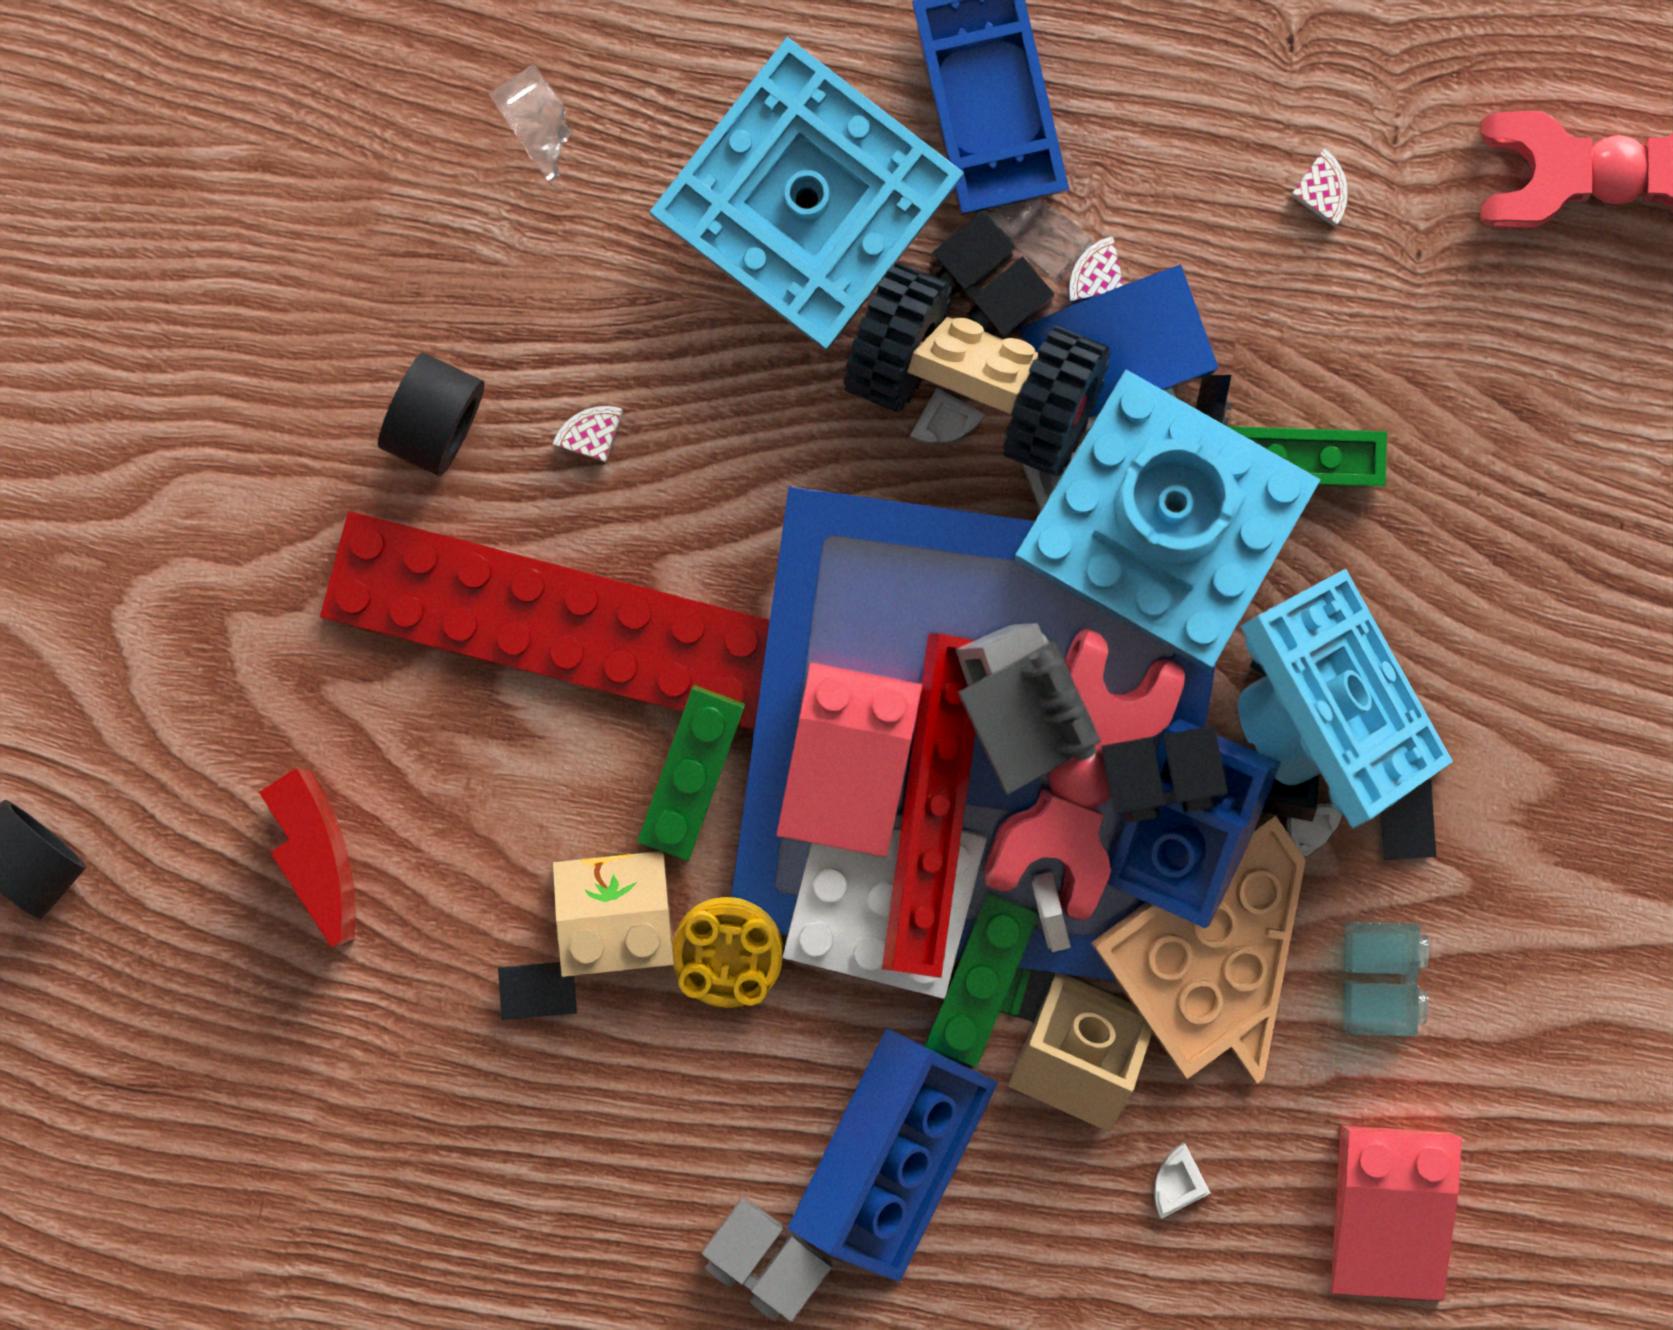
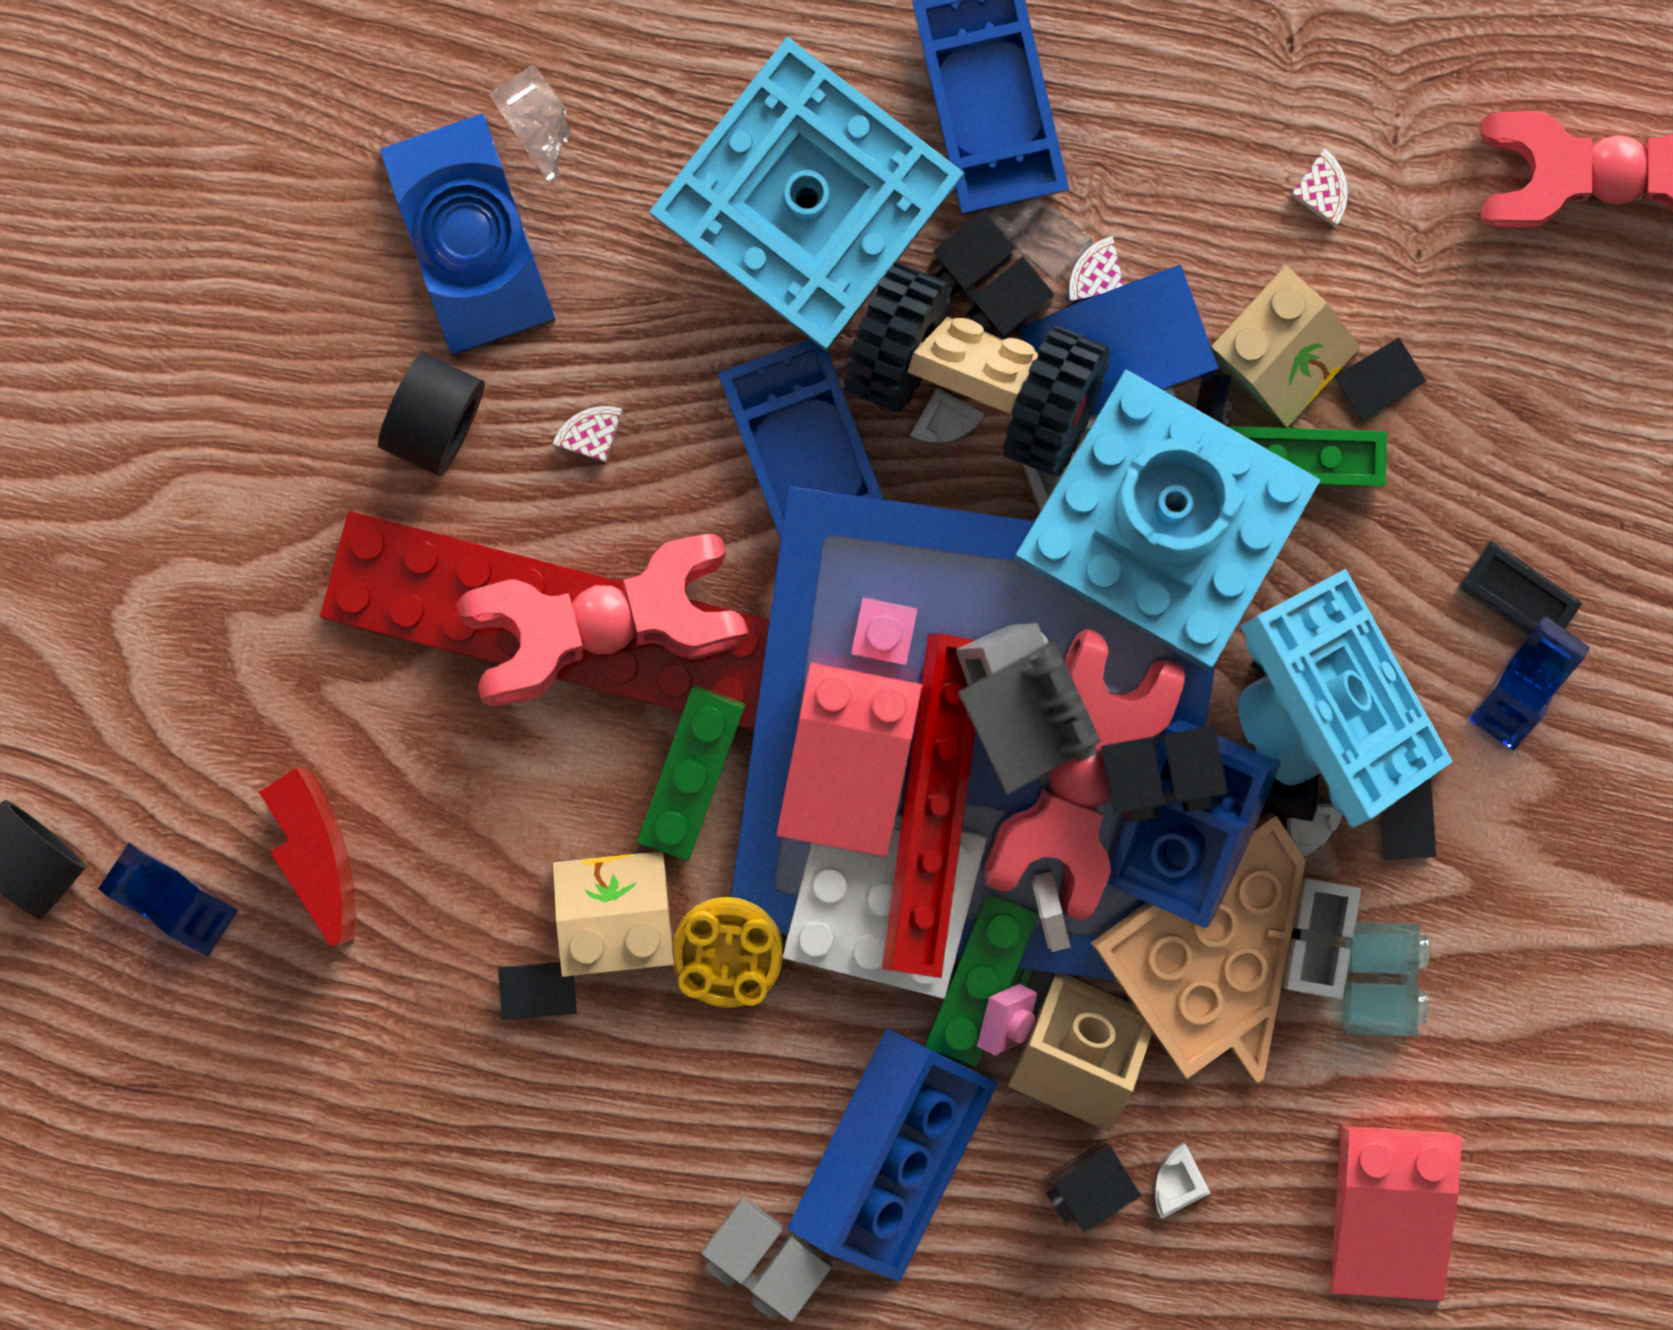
(168, 899): none -> clear blue slope
(467, 234): none -> blue slope
(602, 620): none -> coral piece
(797, 426): none -> blue slope
(884, 631): none -> bright pink plate
(1007, 1019): none -> bright pink plate
(1091, 1187): none -> black piece
(1284, 347): none -> tan slope
(1312, 960): none -> light grey piece
(1380, 379): none -> black piece
(1517, 590): none -> black tile
(1528, 683): none -> clear blue slope

